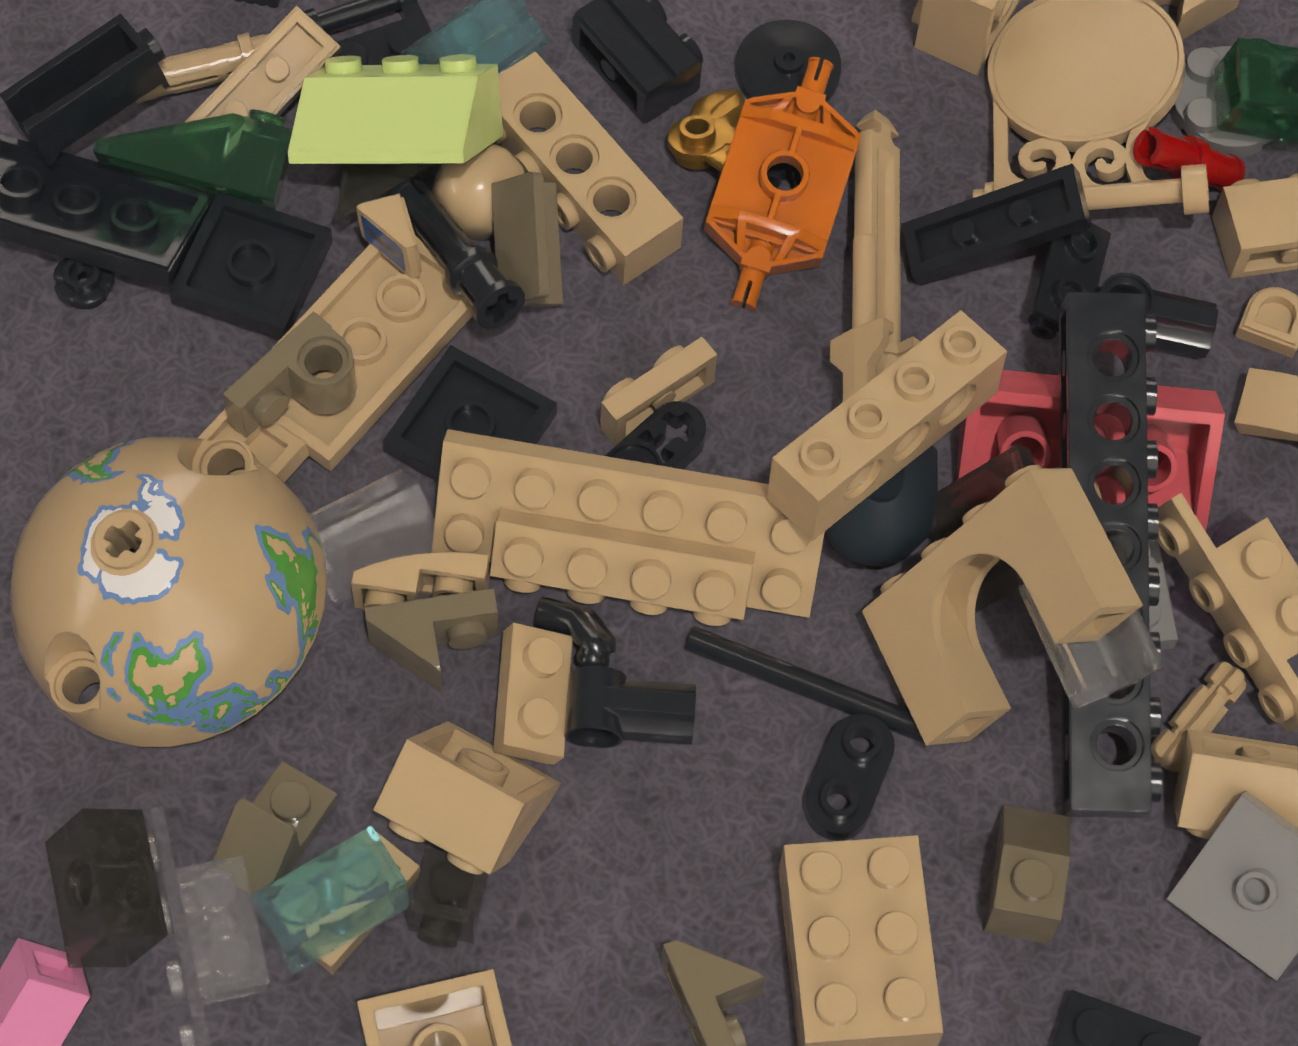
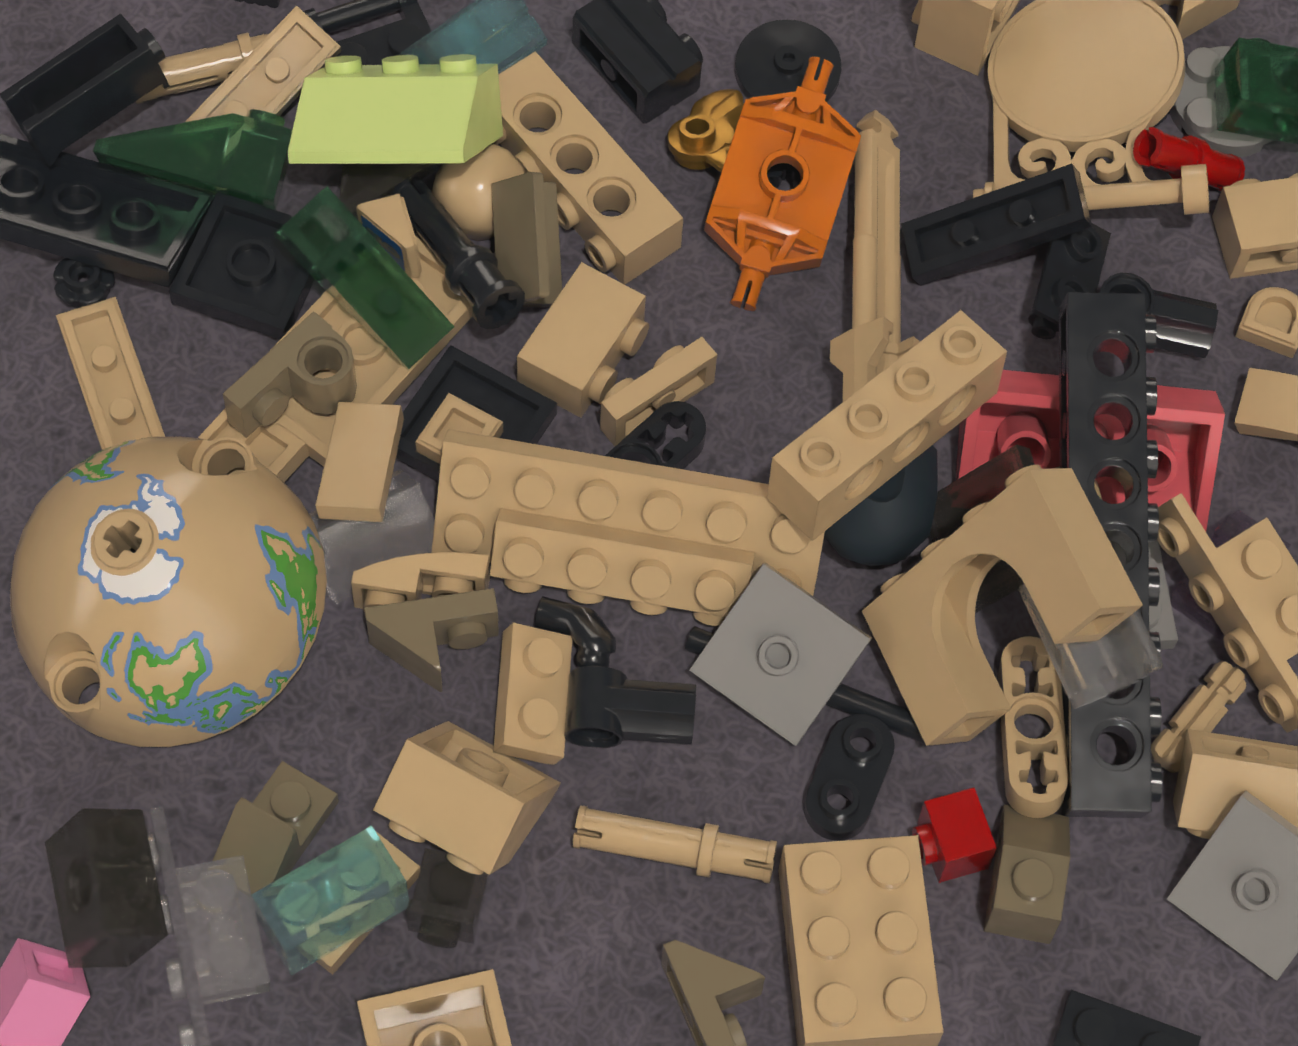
(109, 373): none -> tan tile
(360, 462): none -> tan tile
(363, 277): none -> clear green slope
(457, 416): none -> tan tile
(583, 340): none -> tan brick
(675, 844): none -> tan pin
(780, 654): none -> light grey plate
(954, 835): none -> red plate
(1020, 750): none -> tan beam

